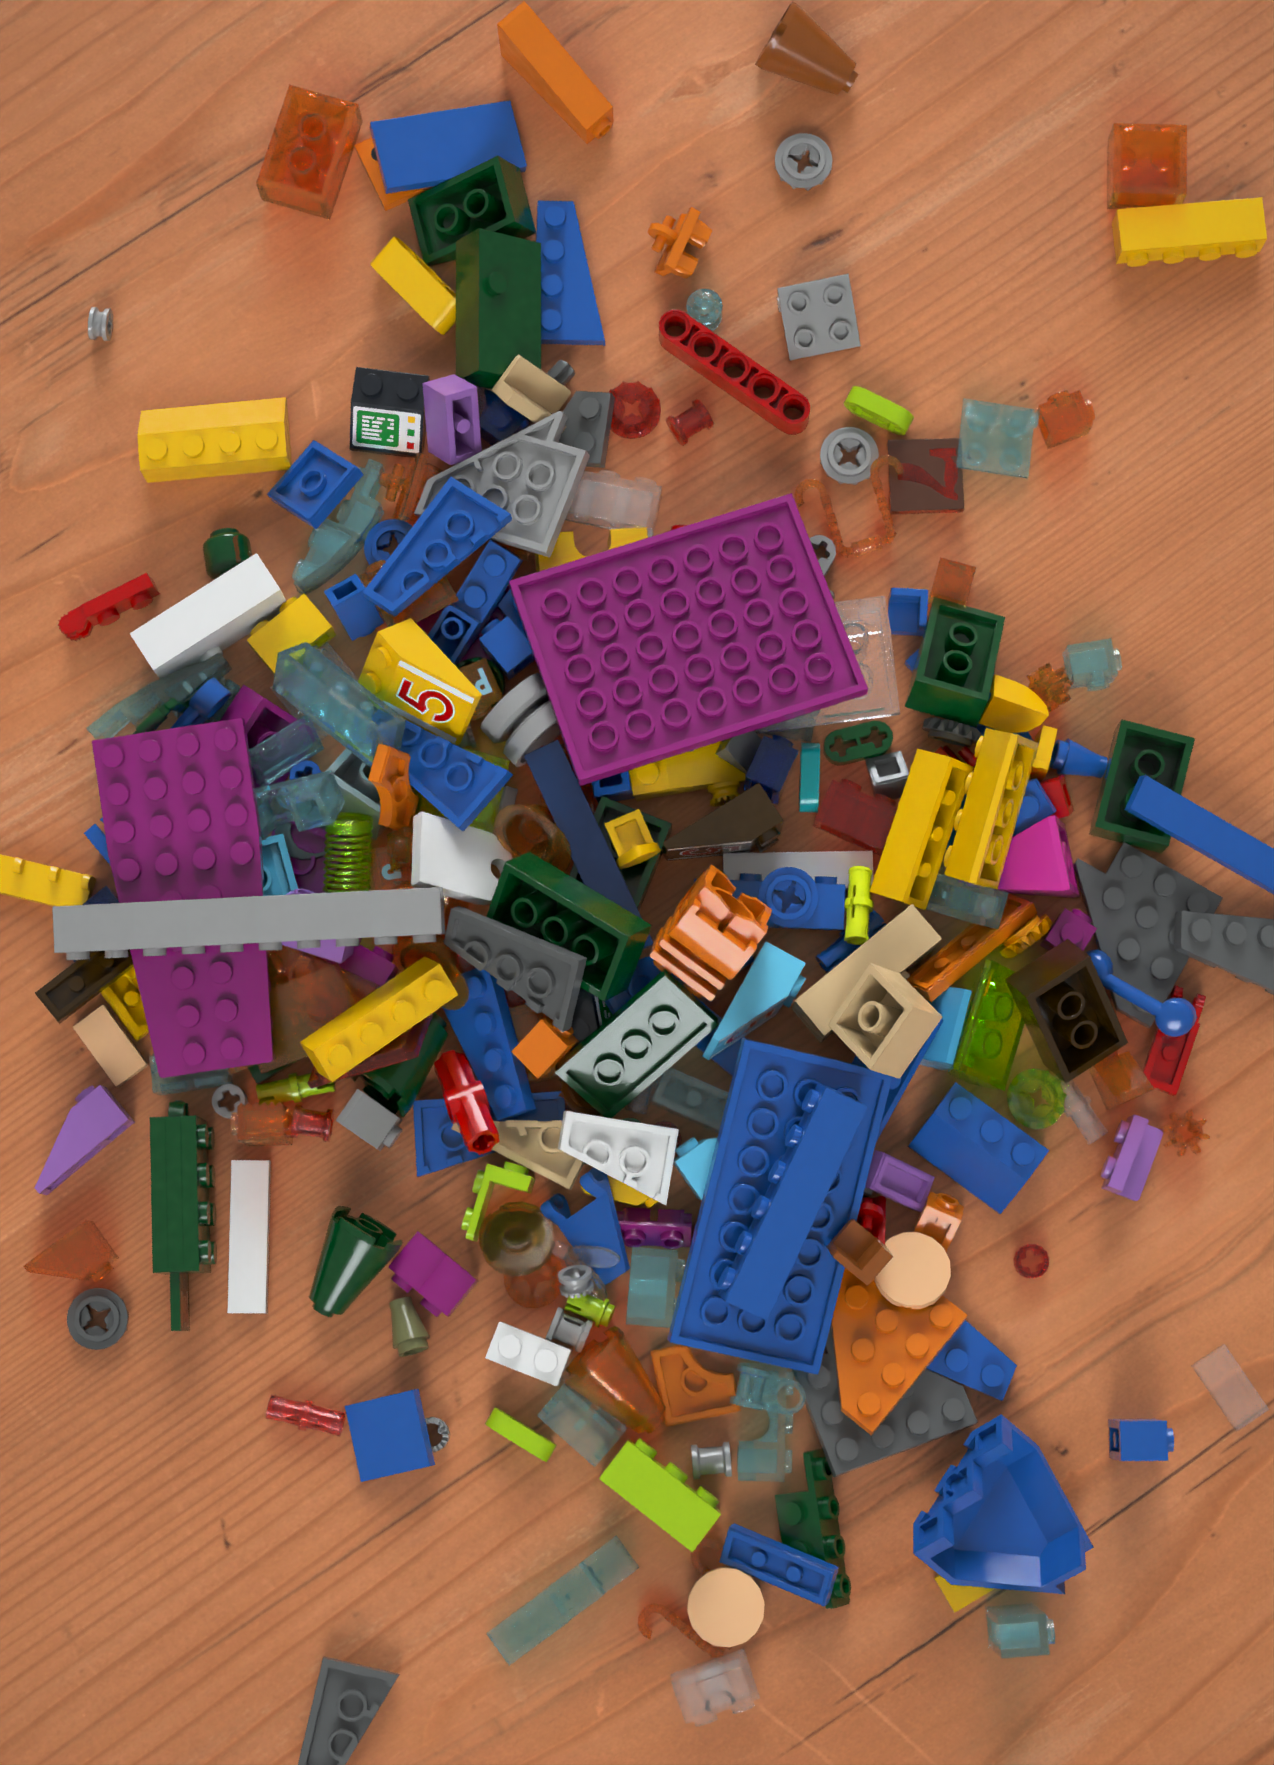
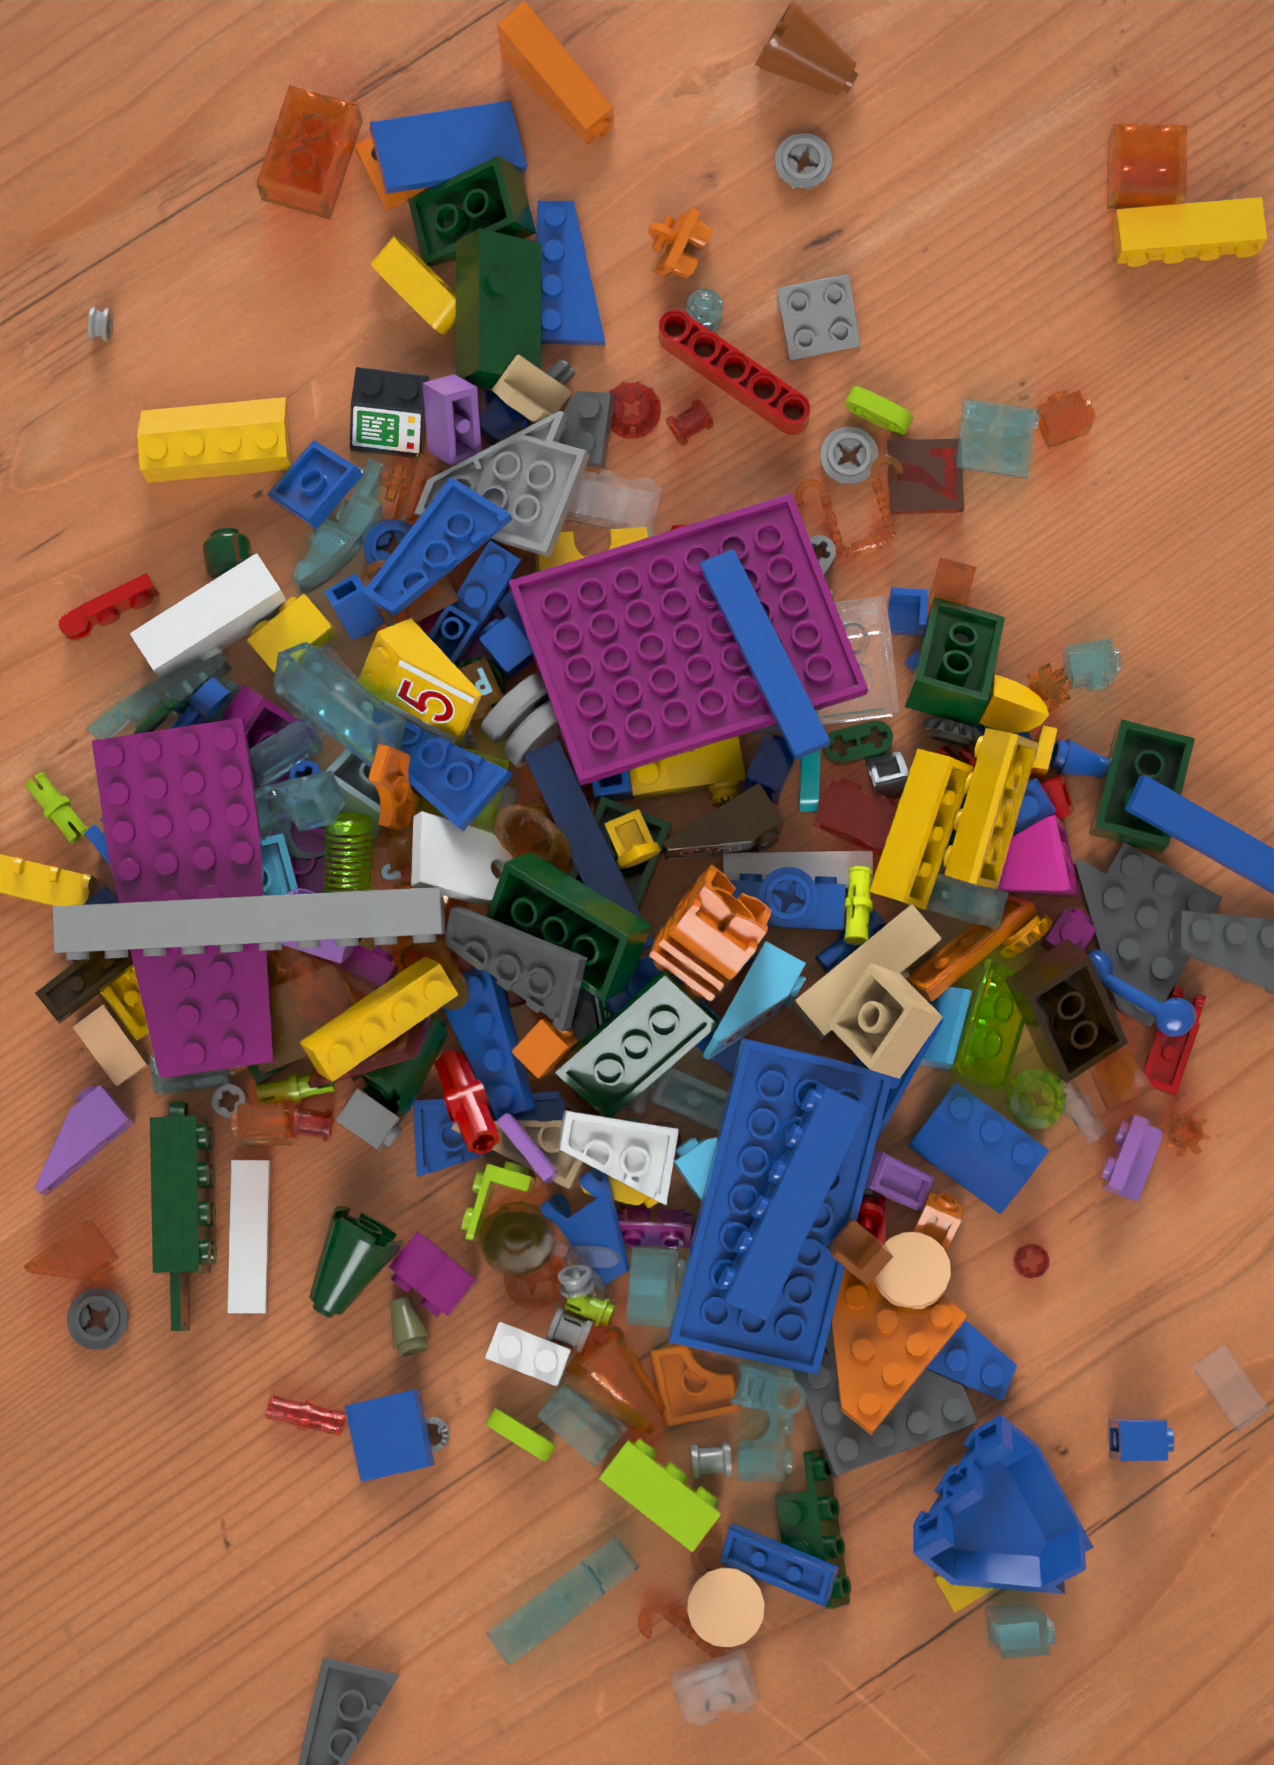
(56, 807): none -> lime pin
(528, 1148): none -> medium lavender tile
(740, 750): dark grey slope -> none
(764, 654): none -> blue tile

